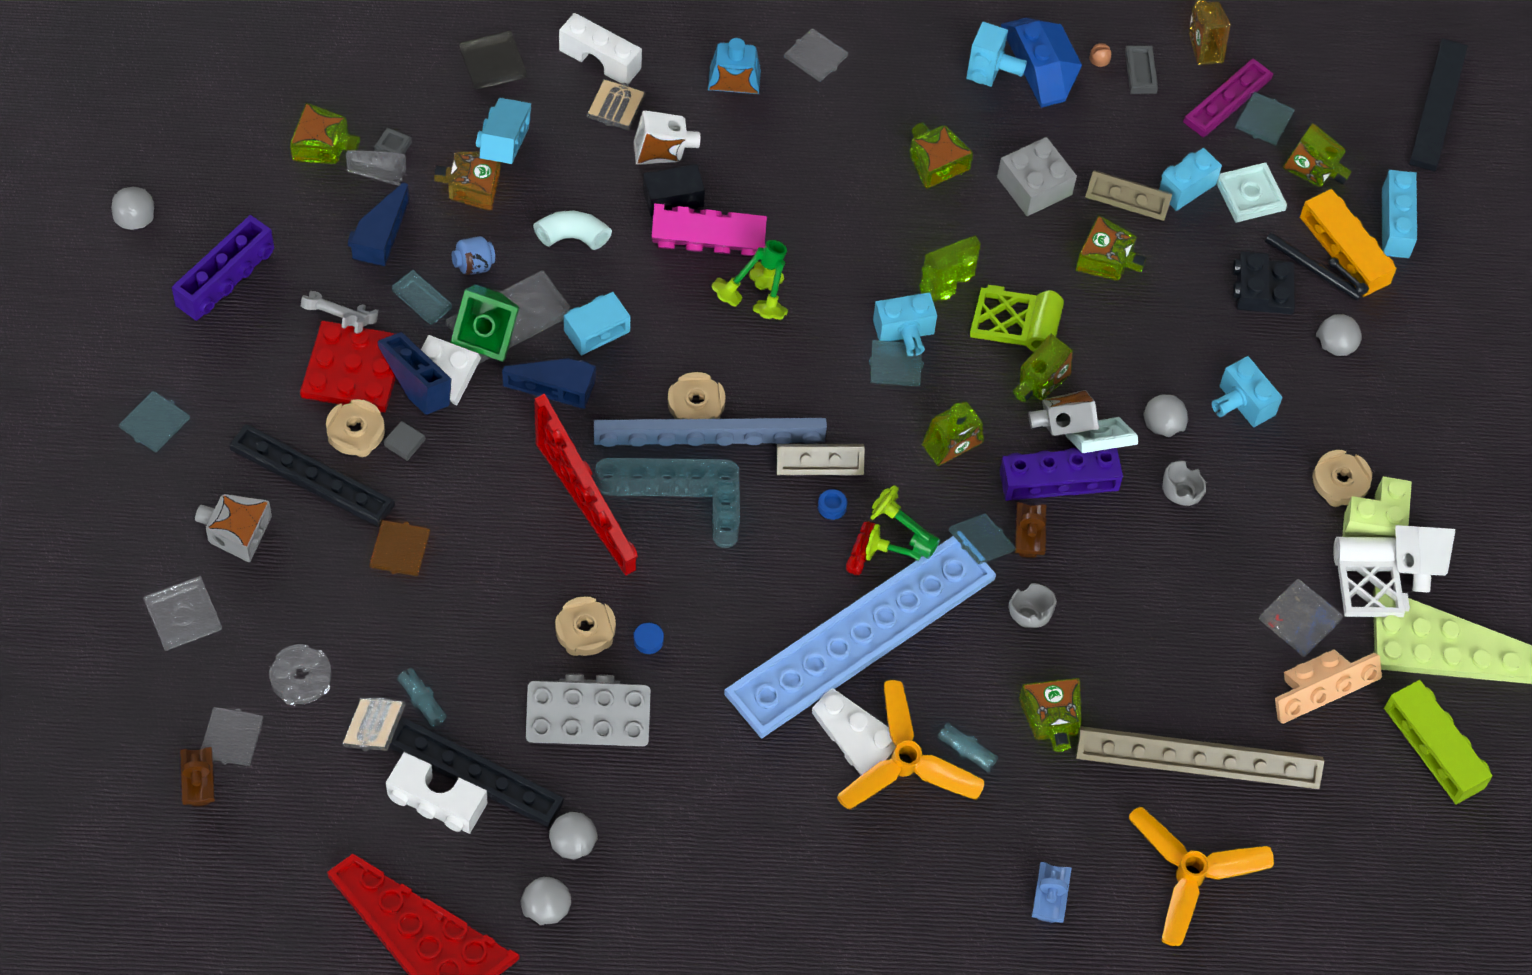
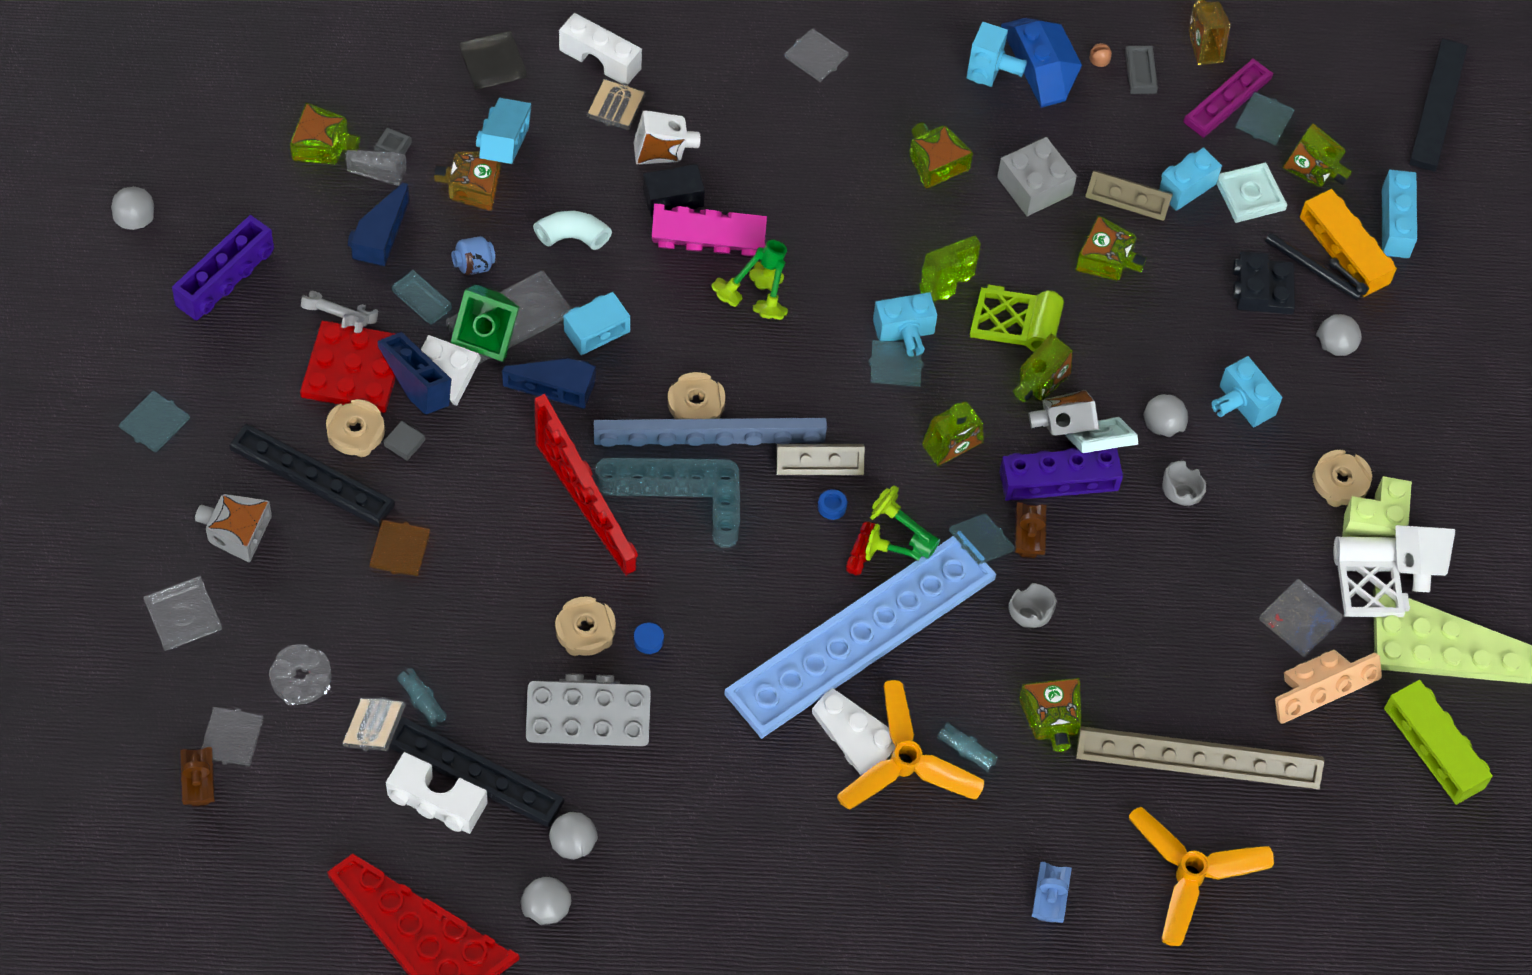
(735, 68): dark azure torso -> none

